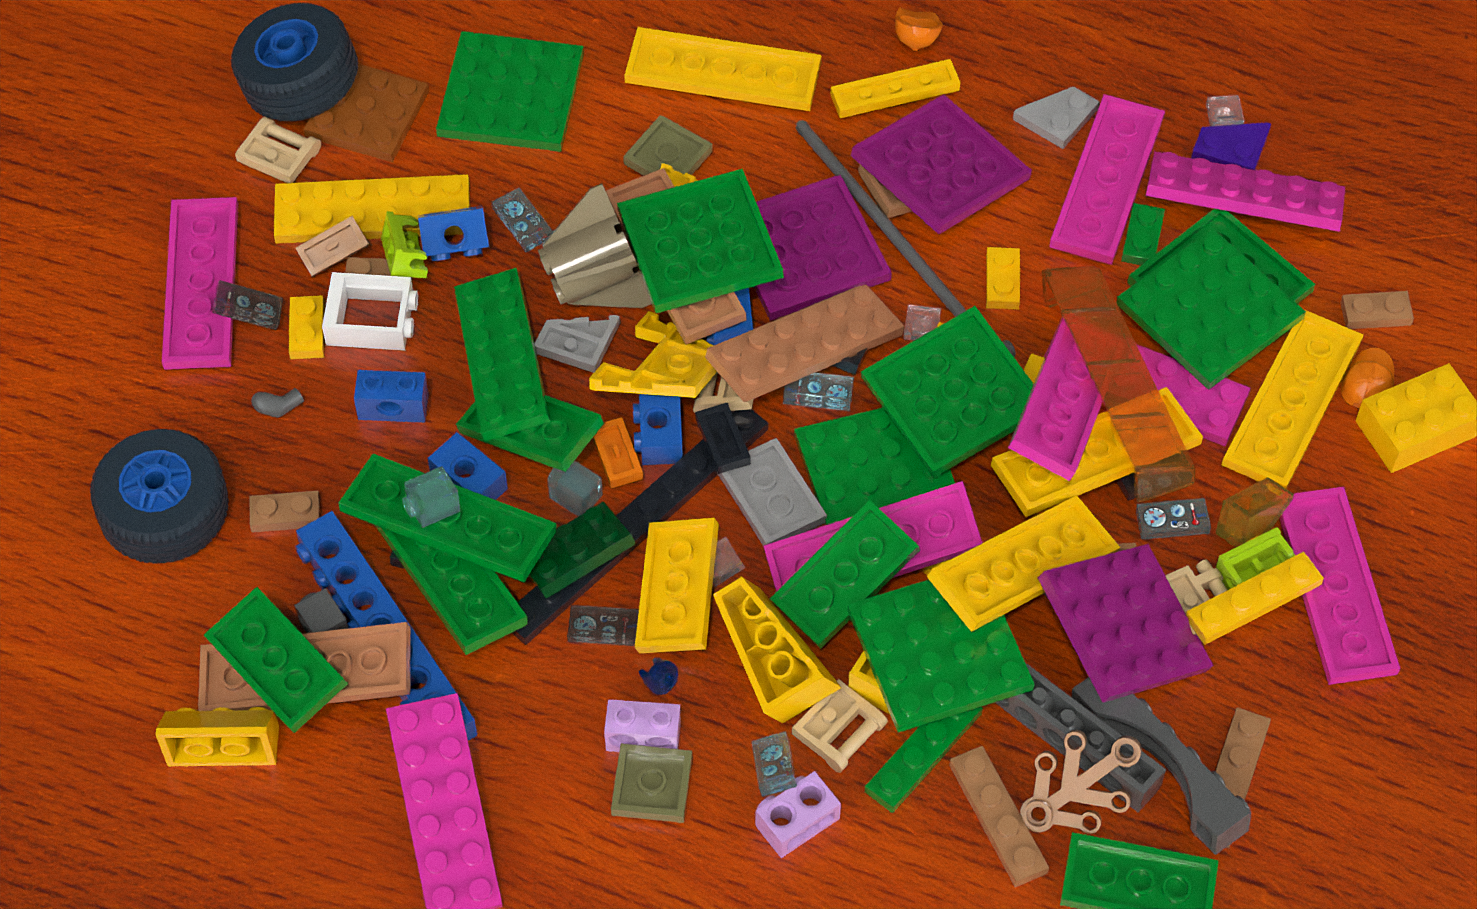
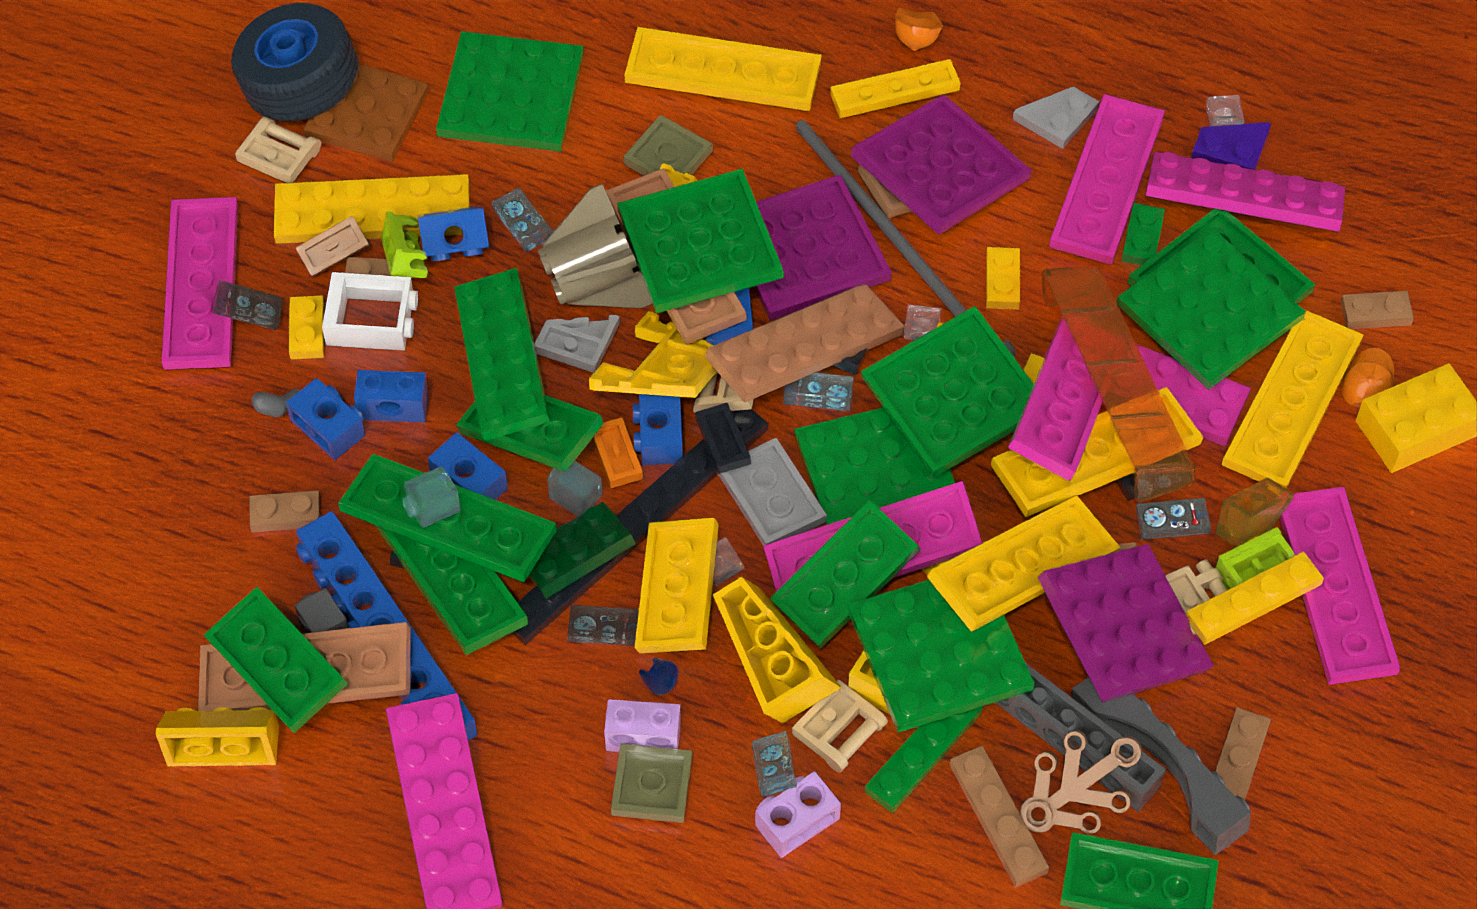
(159, 496): black wheel -> none
(331, 434): none -> blue brick

